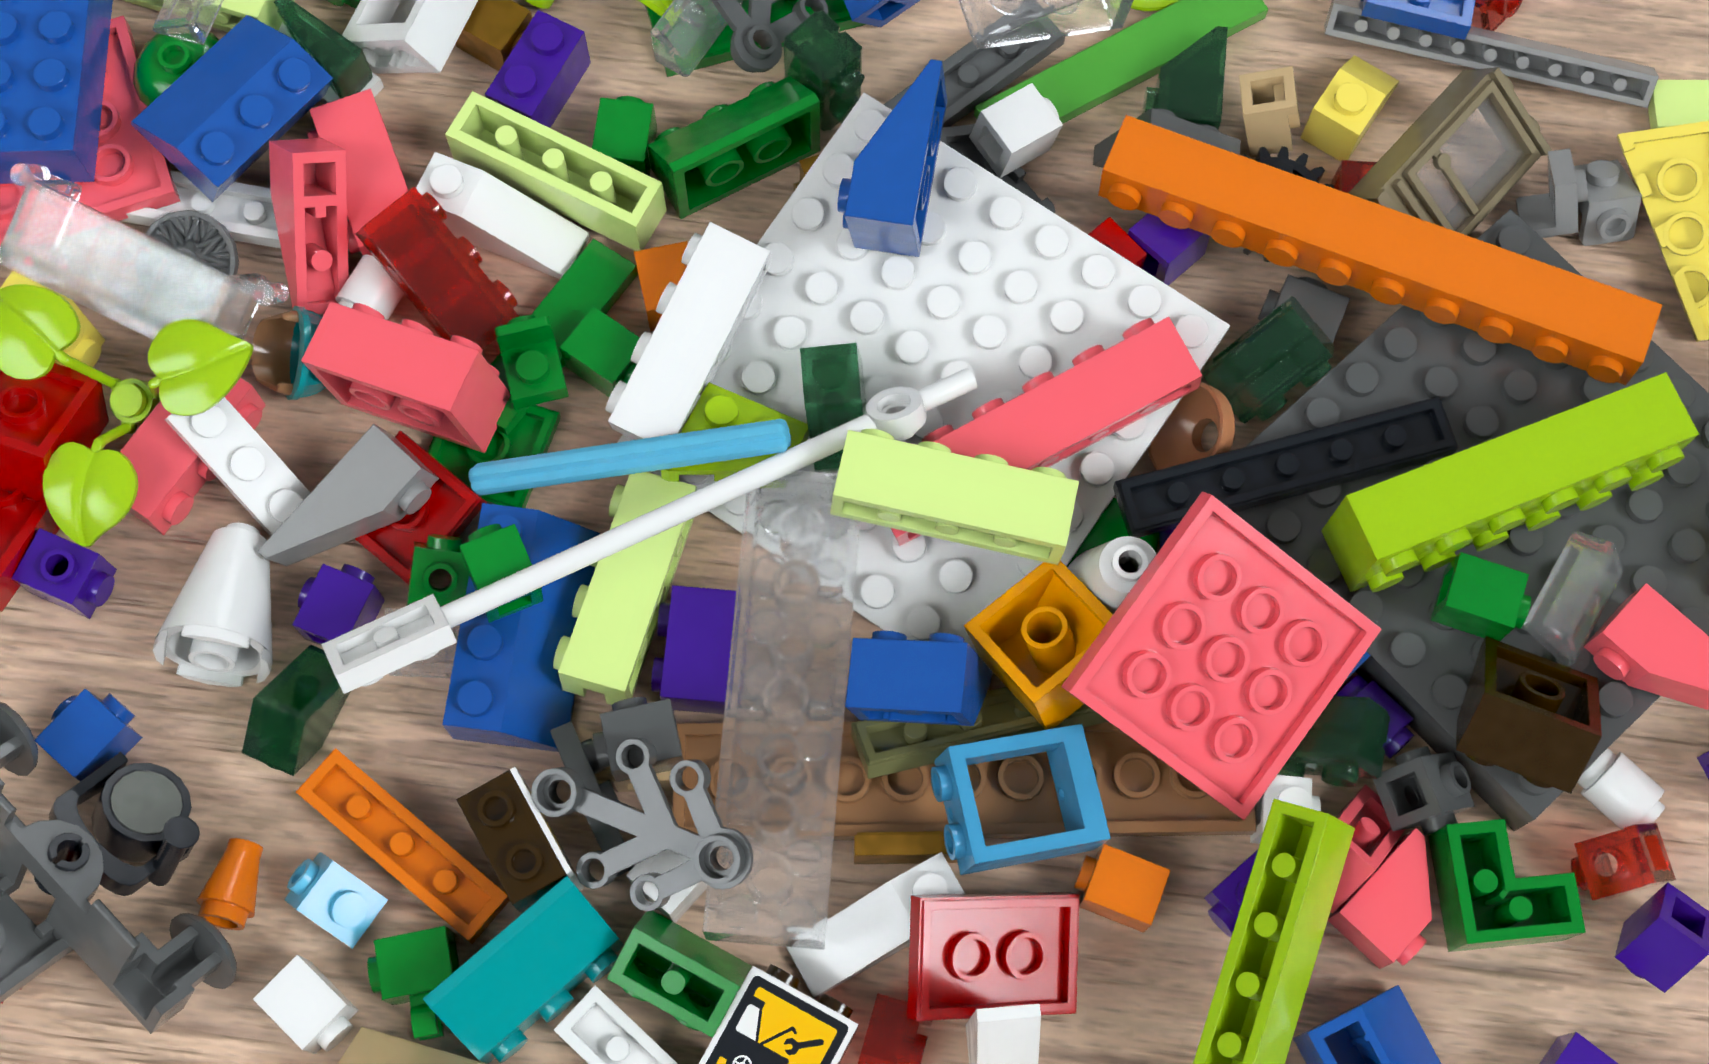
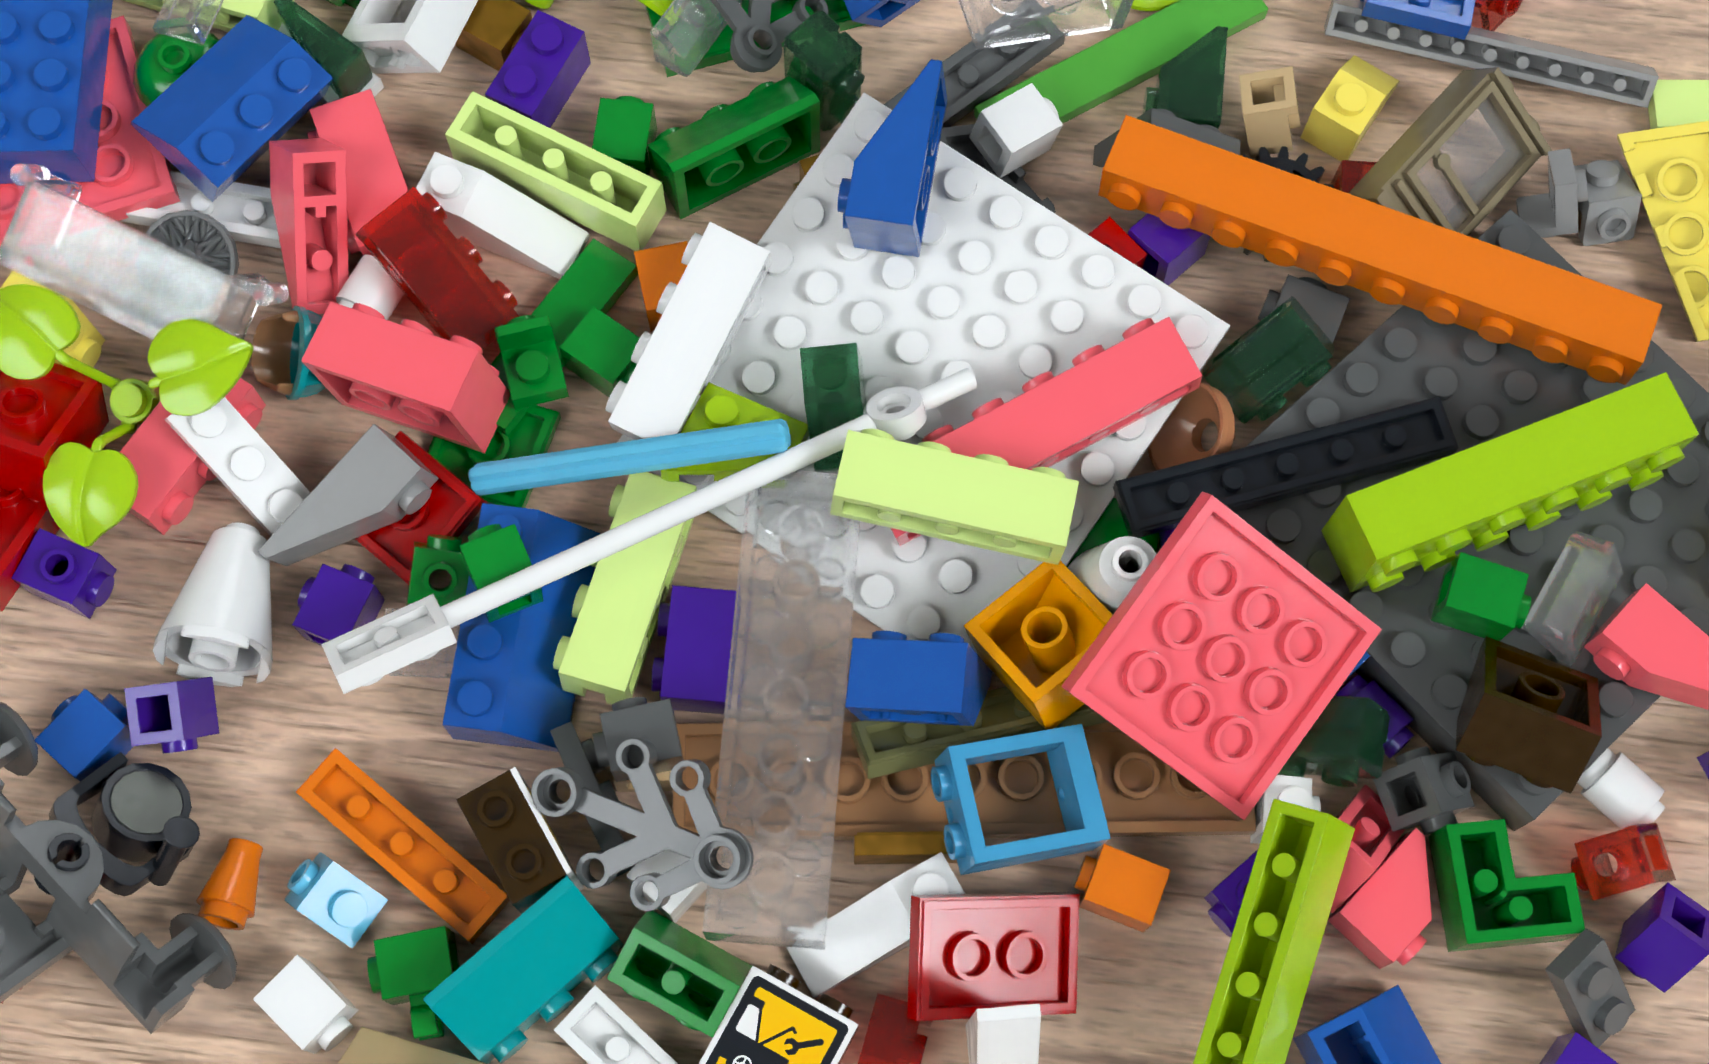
(172, 713): none -> dark purple brick
(294, 713): clear green slope -> none
(1591, 988): none -> dark grey plate

